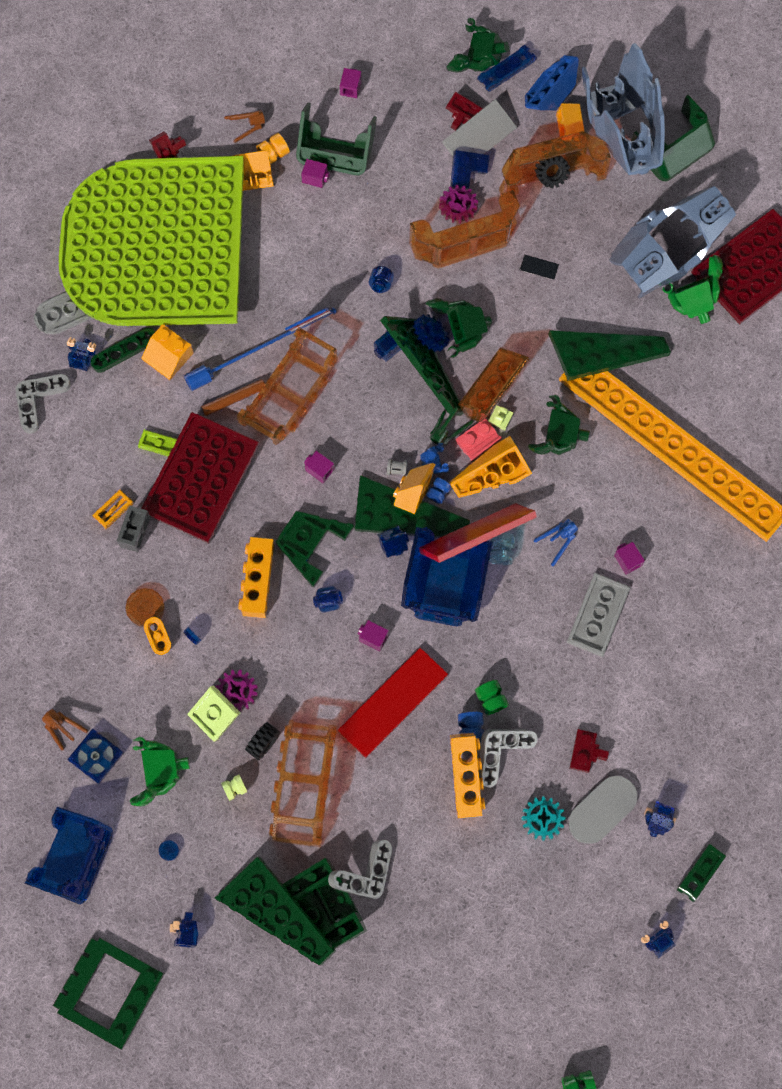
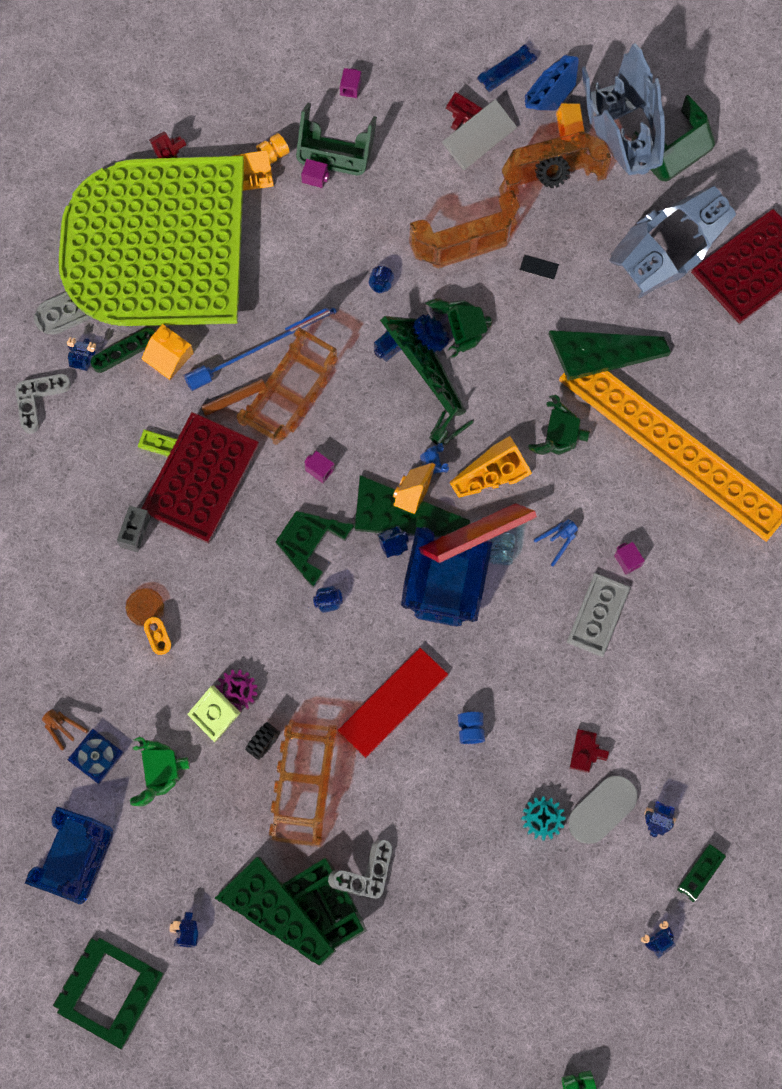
(111, 520): light orange tile -> none
(169, 850): clear blue tile -> none
(192, 636): clear blue tile -> none
(234, 787): yellowish green wheel -> none
(255, 118): dark orange plant -> none
(257, 607): light orange brick -> none
(373, 635): magenta brick -> none
(396, 467): light grey bush -> none
(438, 491): blue wheel -> none
(453, 208): magenta gear -> none
(459, 744): light orange brick -> none
(464, 164): clear blue plate -> none
(478, 439): coral plate -> none
(484, 50): dark green torso -> none
(491, 696): green wheel -> none
(492, 384): clear orange slope -> none
(498, 744): light grey beam -> none
(500, 417): yellowish green tile -> none
(699, 296): green torso -> none

